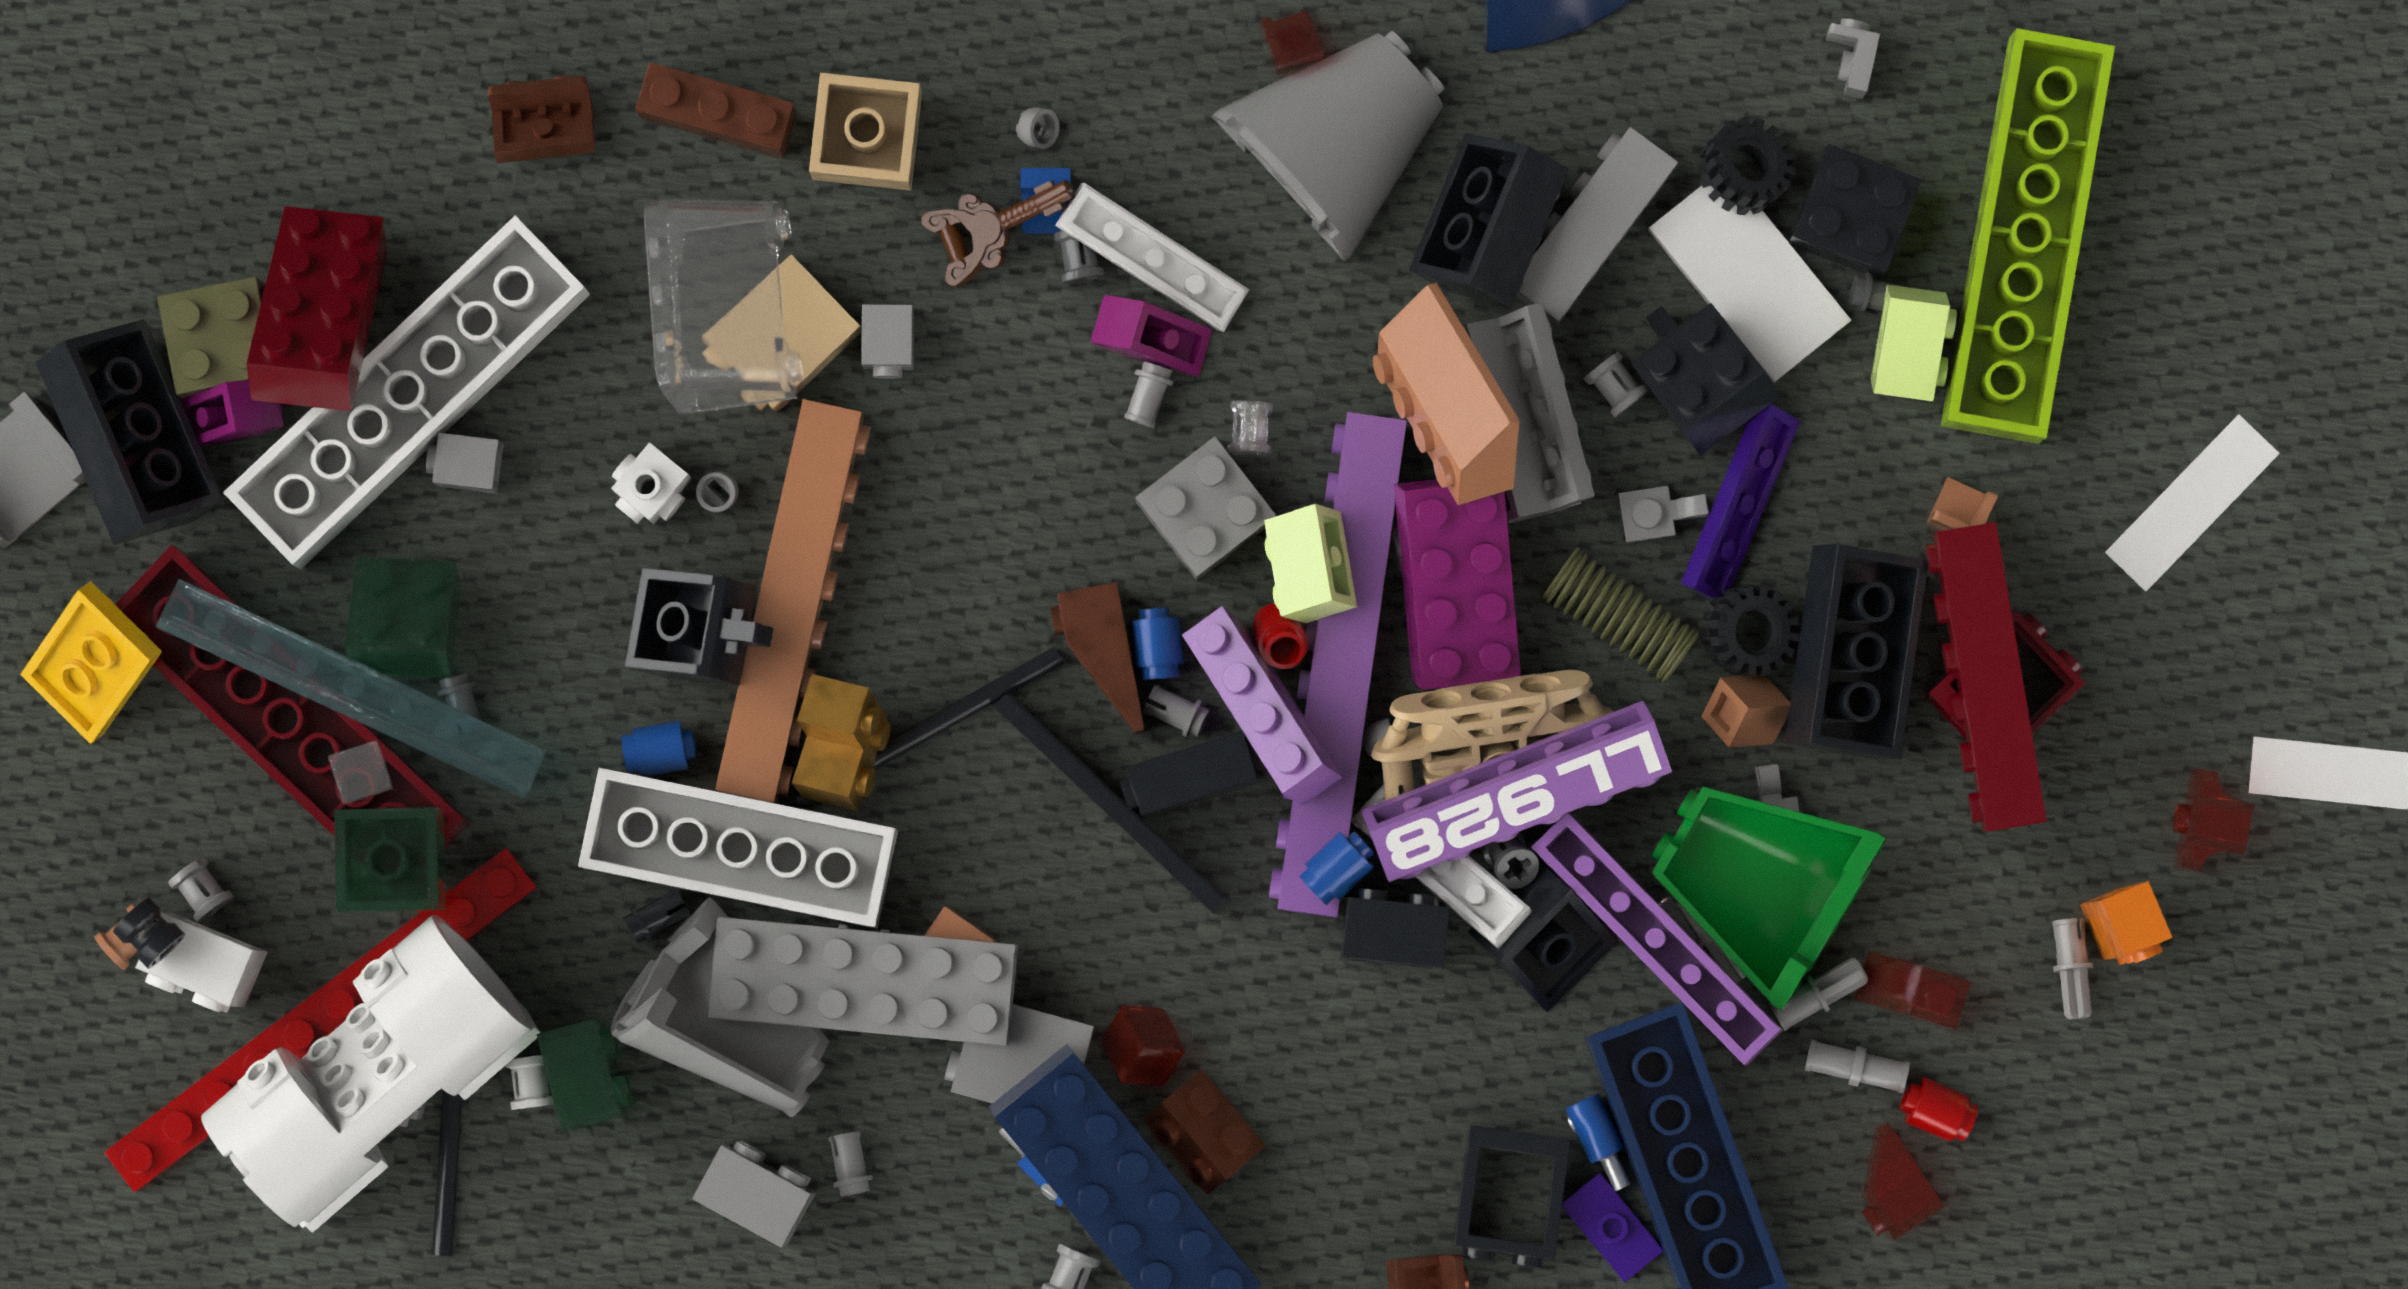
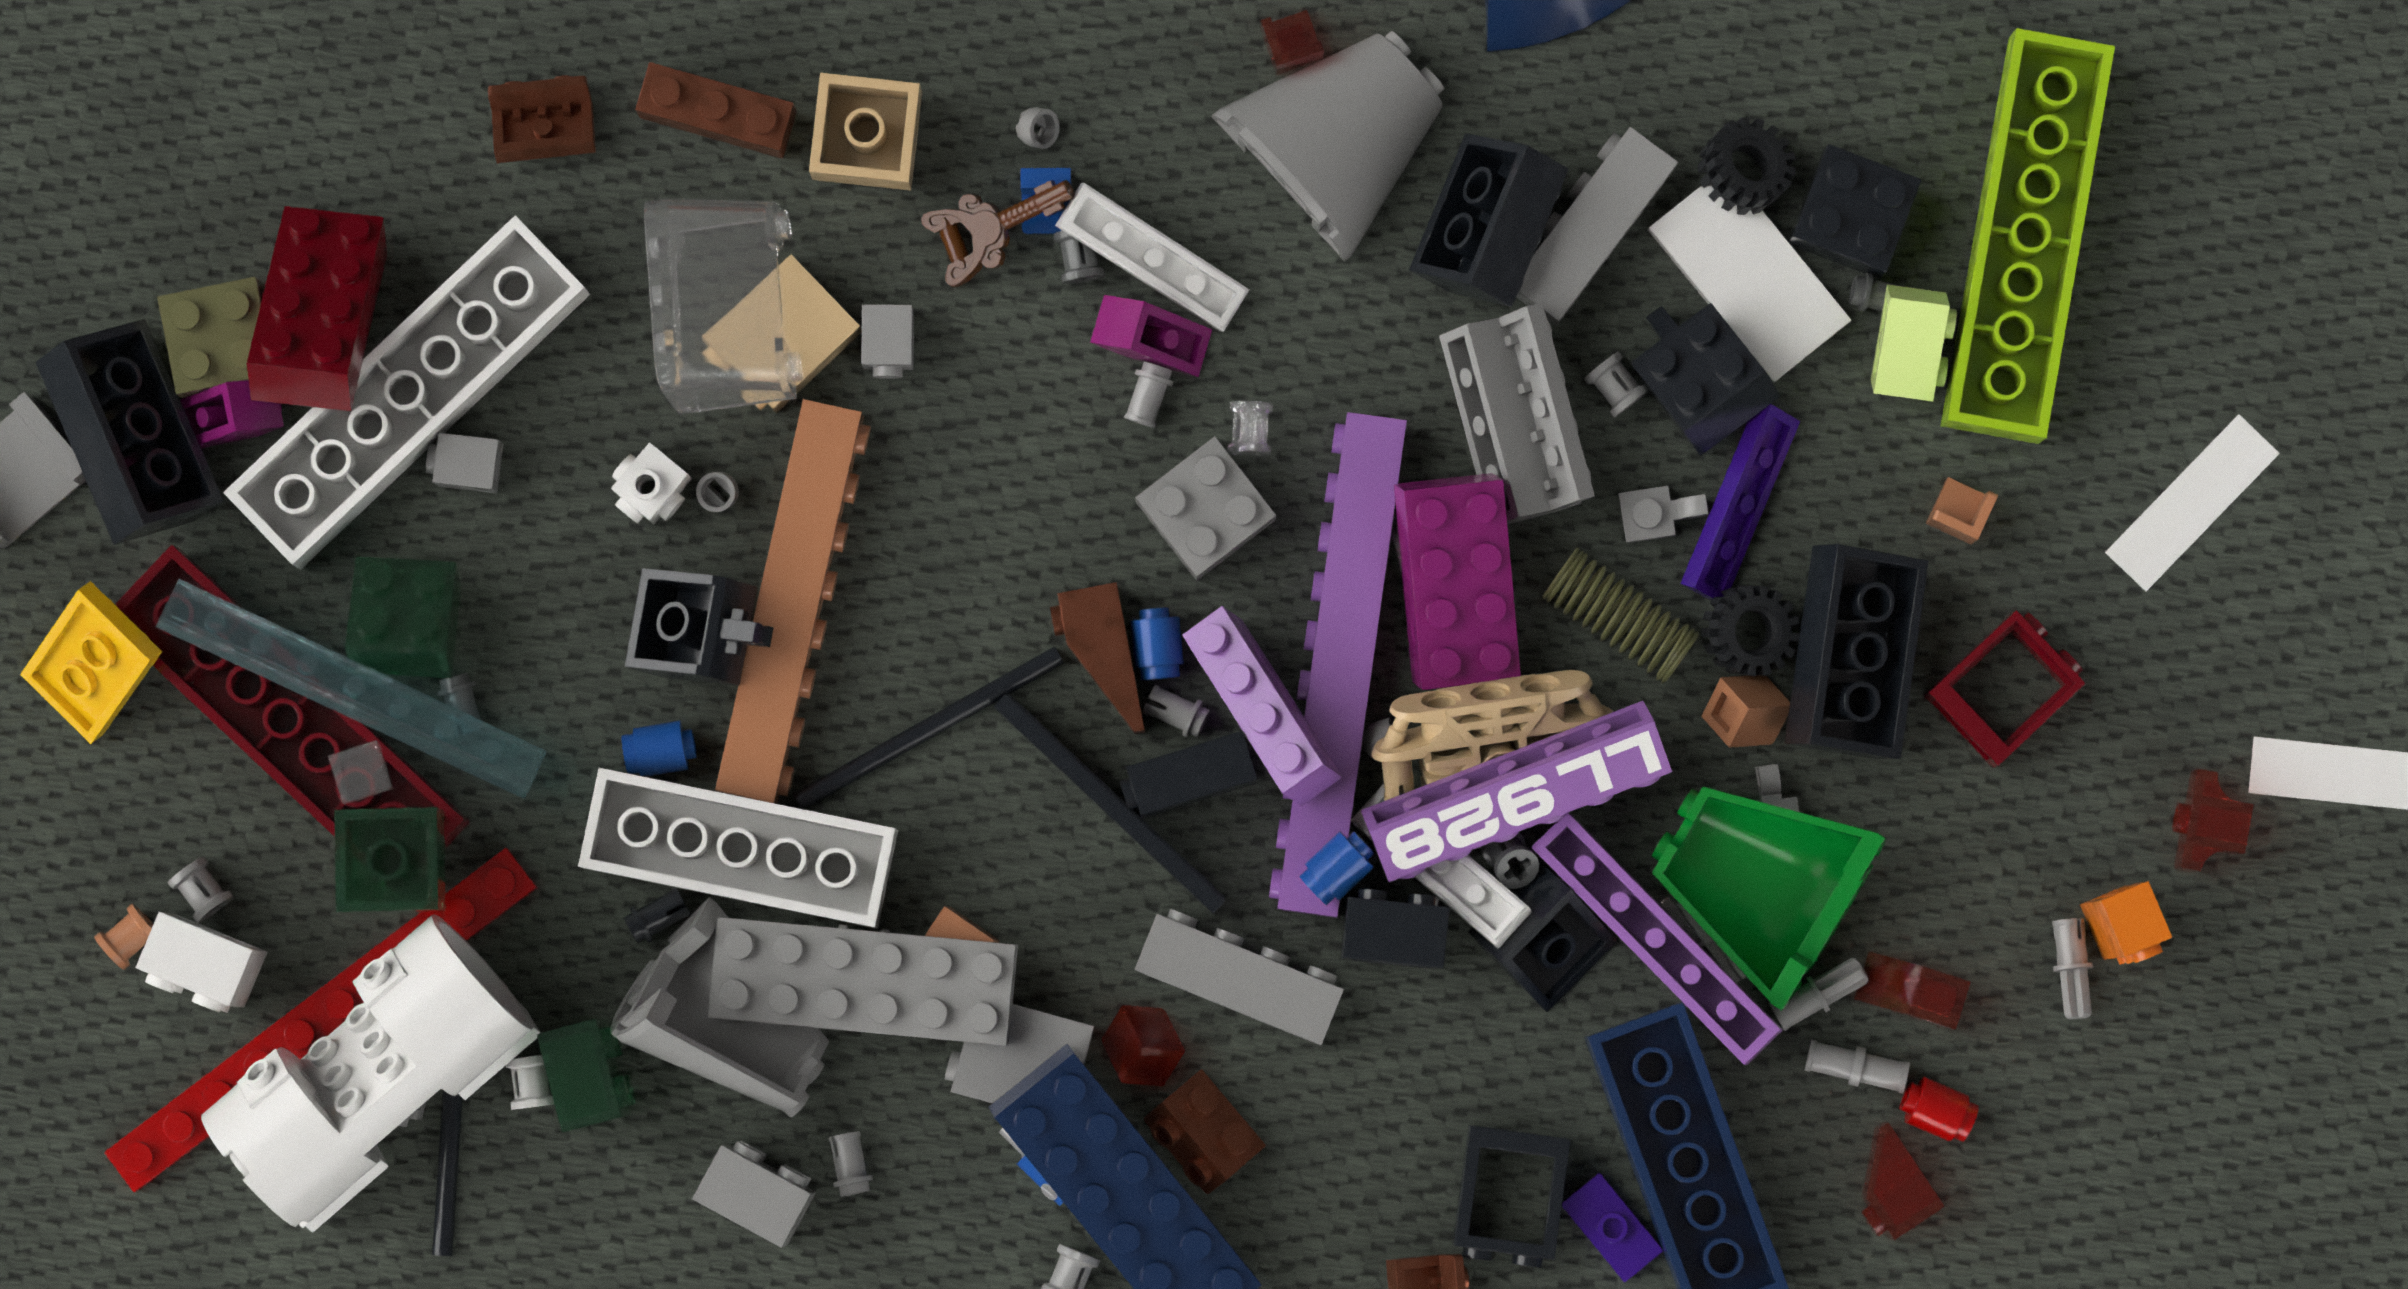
(155, 940): black wheel -> none
(841, 742): pearl gold brick -> none
(1238, 978): none -> light grey brick
(1279, 639): red brick -> none
(1309, 563): yellowish green brick -> none
(1448, 397): nougat slope -> none
(1598, 1137): blue piece -> none
(1855, 65): light grey bracket -> none
(1988, 677): dark red brick -> none

